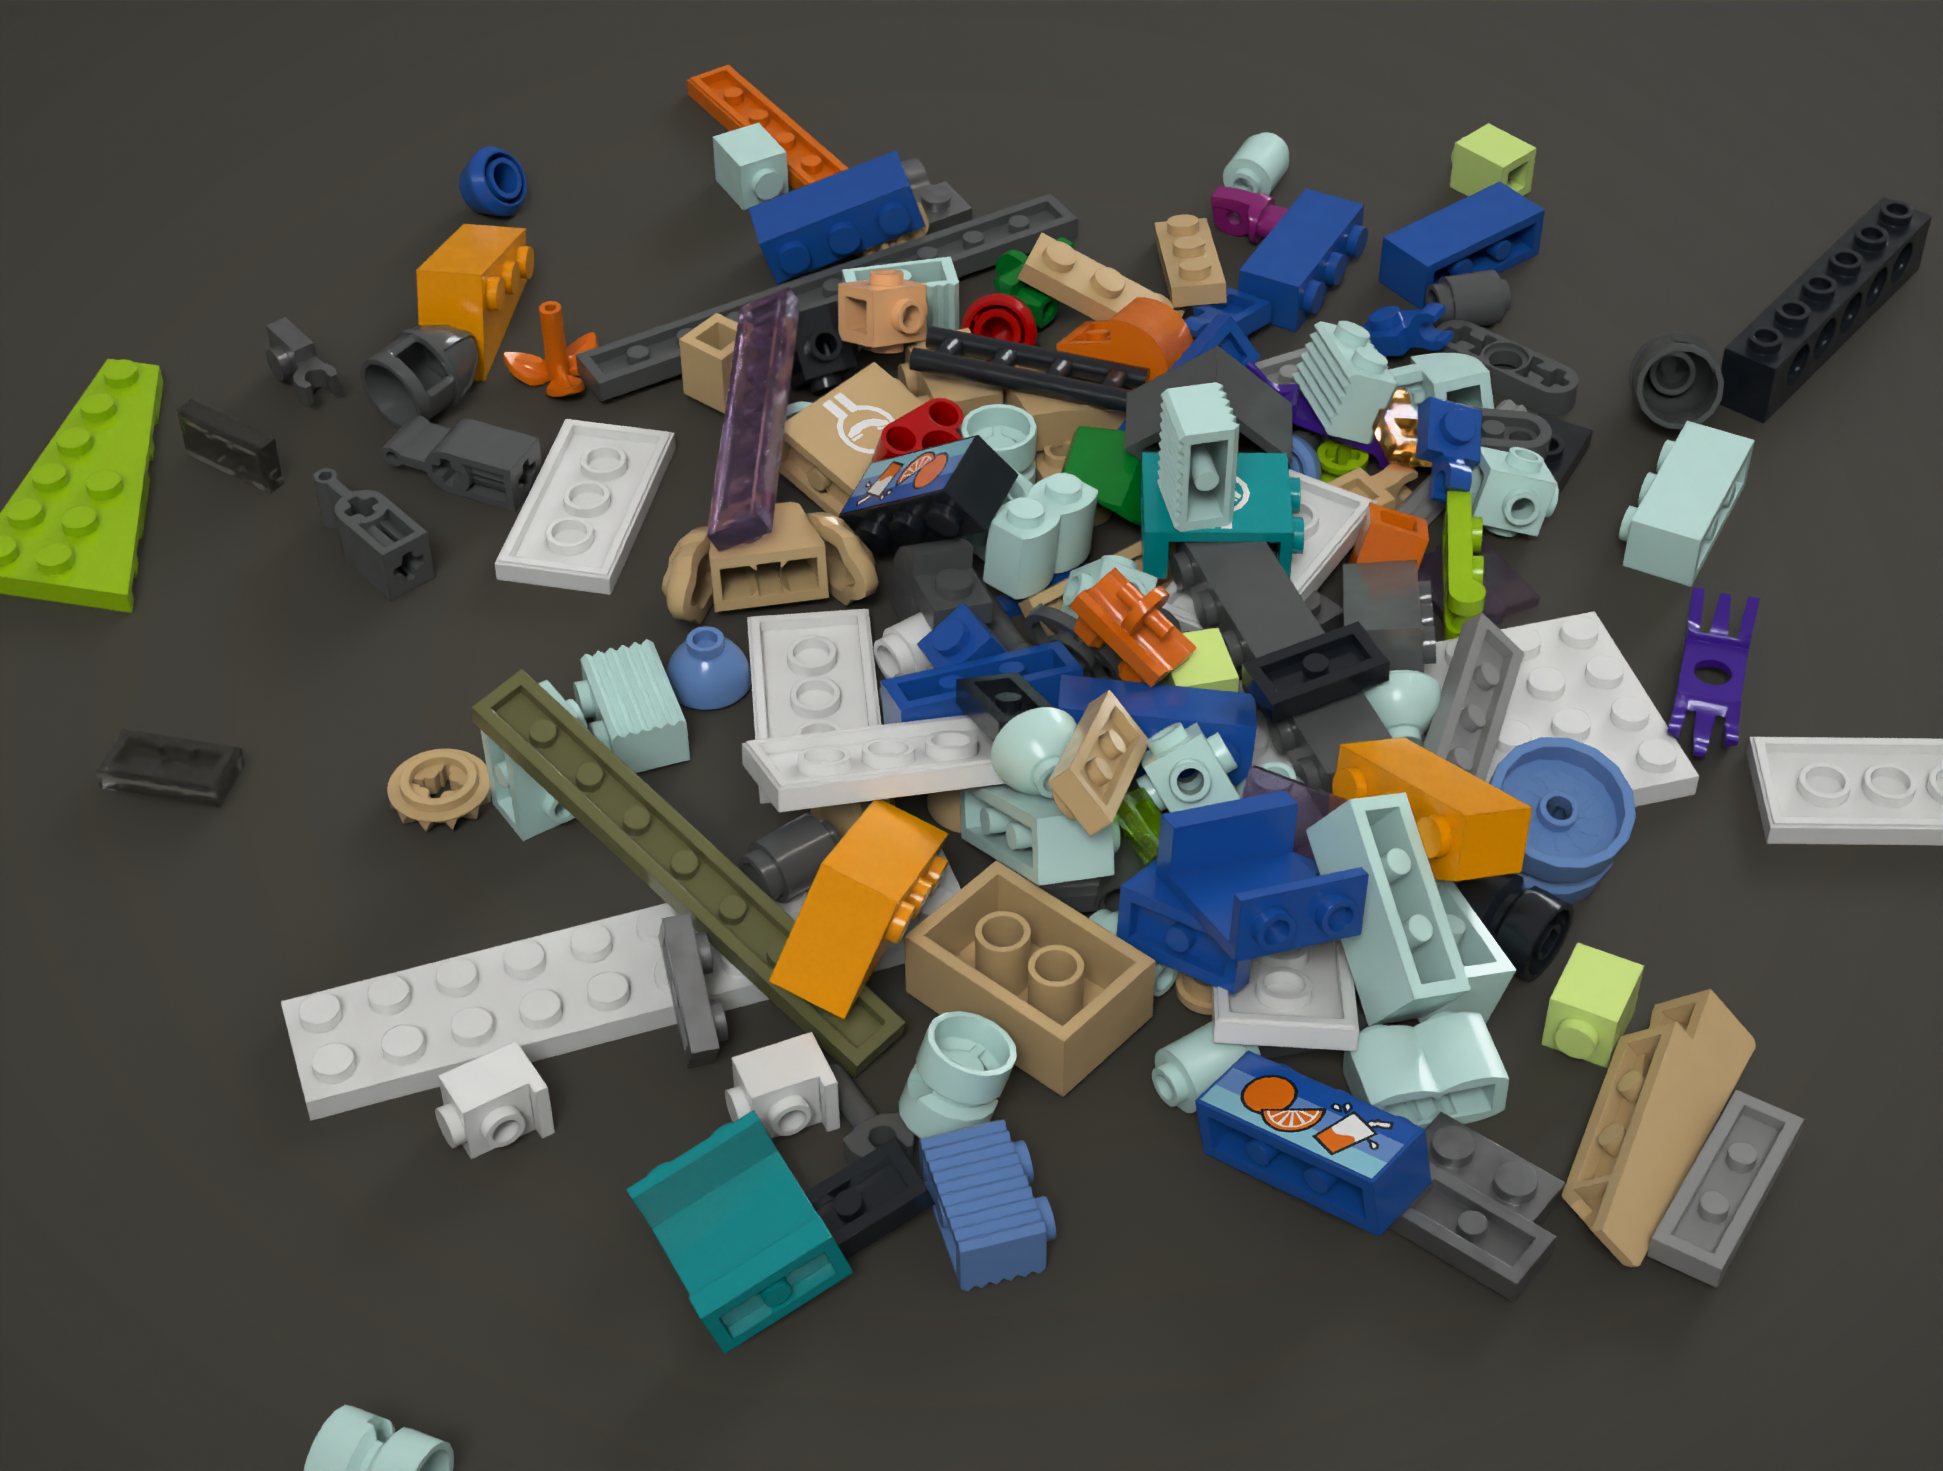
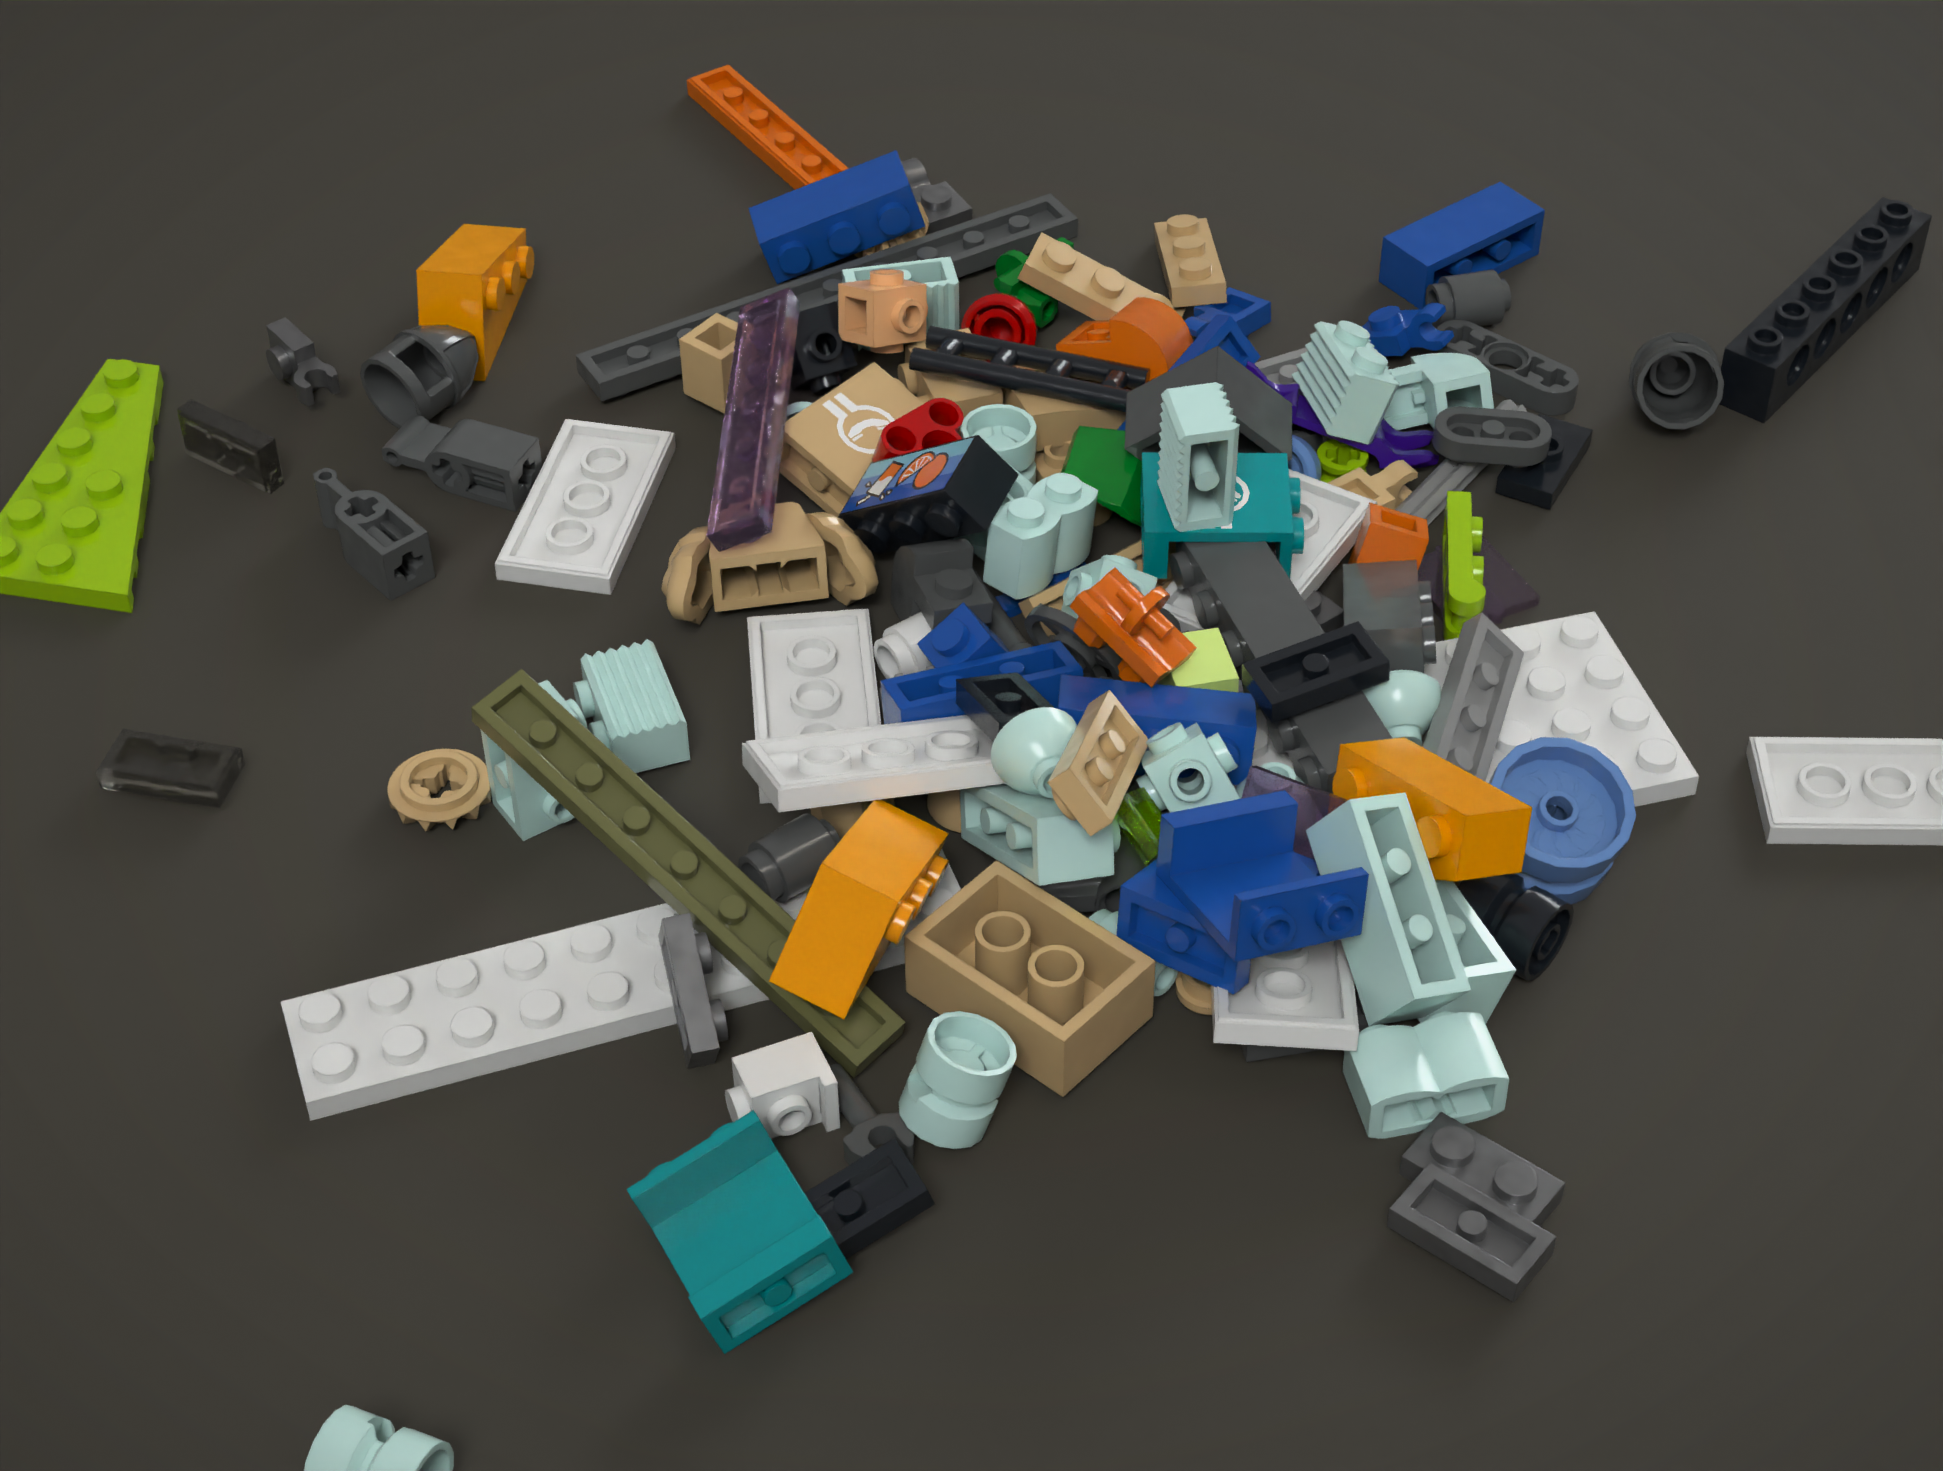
(493, 182): blue cone -> none
(493, 1101): white brick -> none
(559, 360): orange plant -> none
(708, 670): medium blue brick -> none
(750, 165): light aqua brick -> none
(986, 1203): medium blue brick -> none
(1192, 1065): light aqua brick -> none
(1245, 212): magenta piece -> none
(1258, 164): light aqua brick -> none
(1304, 256): blue brick -> none
(1314, 1142): brick -> none
(1398, 431): clear orange plate -> none
(1450, 440): blue plate -> none
(1490, 158): yellowish green brick -> none
(1512, 491): light aqua brick -> none
(1592, 1005): yellowish green brick -> none
(1655, 1119): tan wedge -> none
(1685, 502): light aqua brick -> none
(1717, 651): dark purple piece -> none
(1725, 1188): light grey plate -> none

